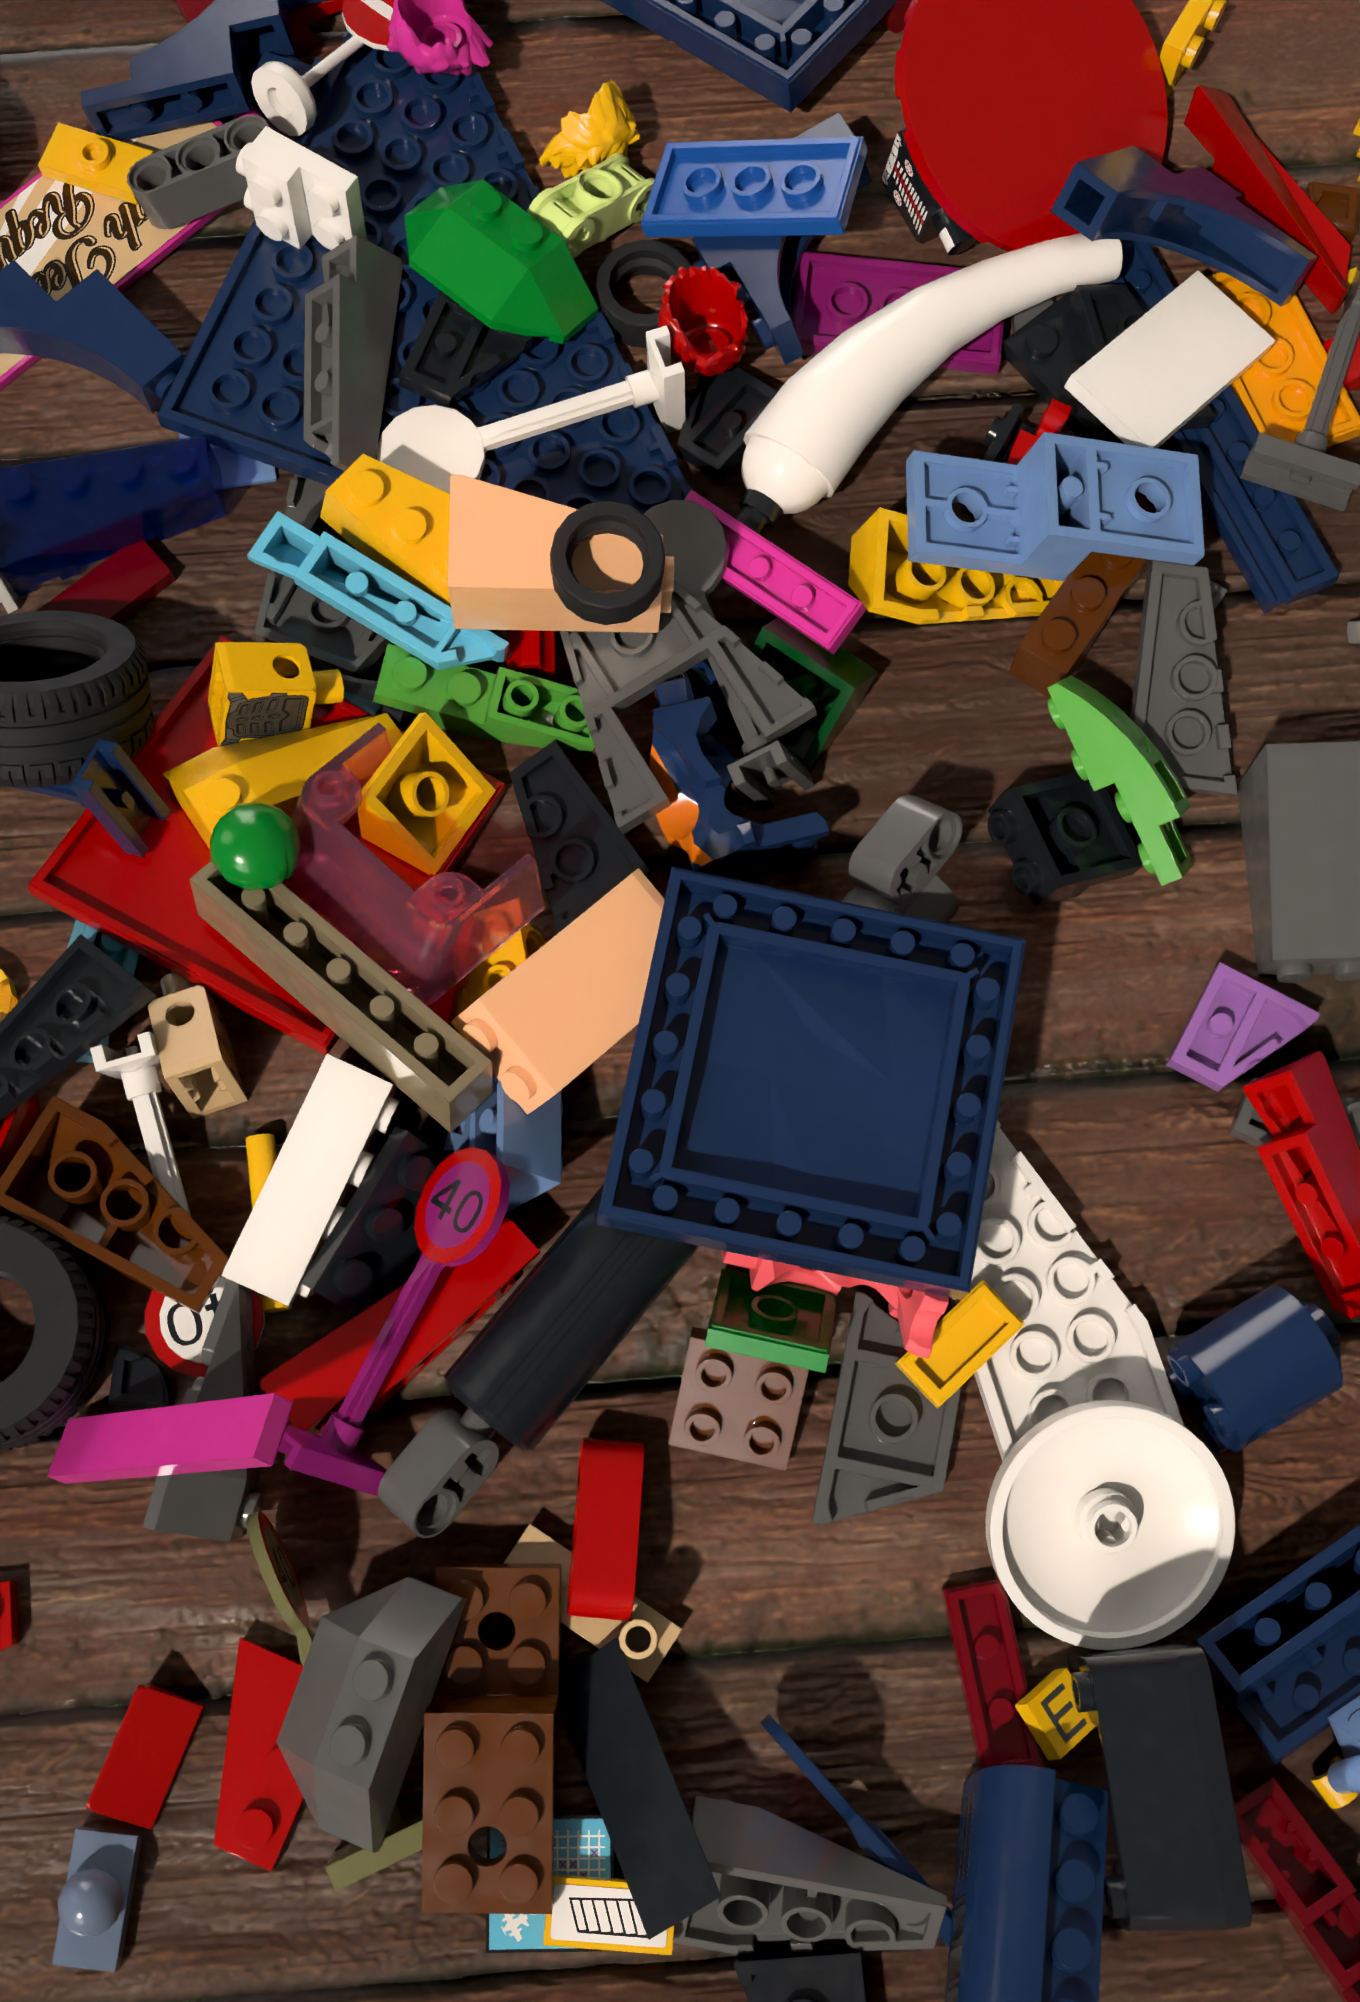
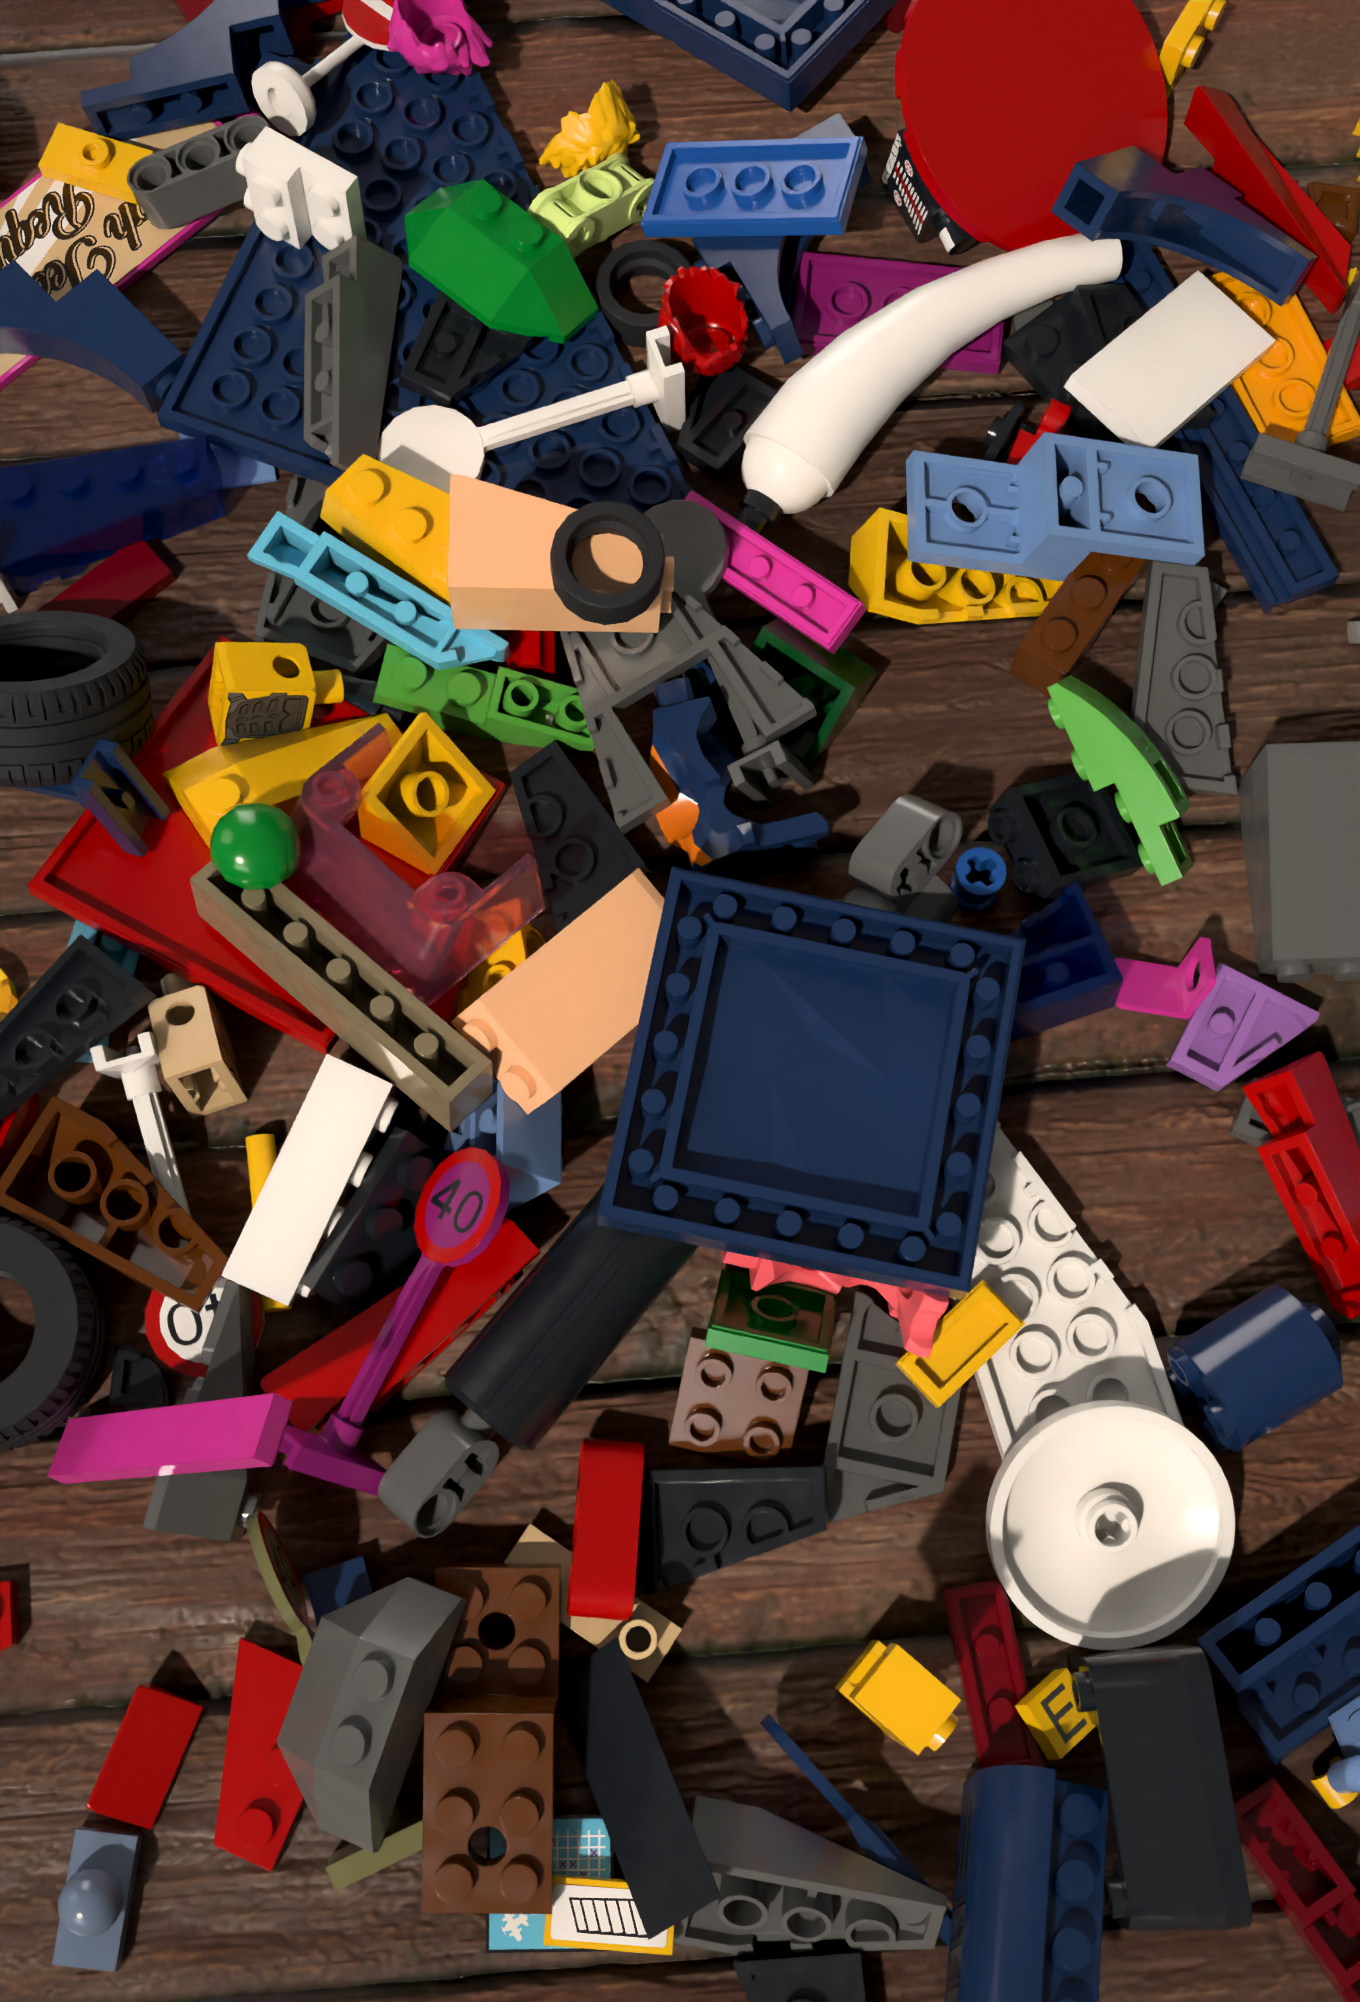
(338, 1586): none -> dark blue tile
(725, 1515): none -> black wing
(900, 1697): none -> yellow arch
(978, 863): none -> blue bush
(1064, 966): none -> clear blue wedge
(1167, 988): none -> dark pink bracket

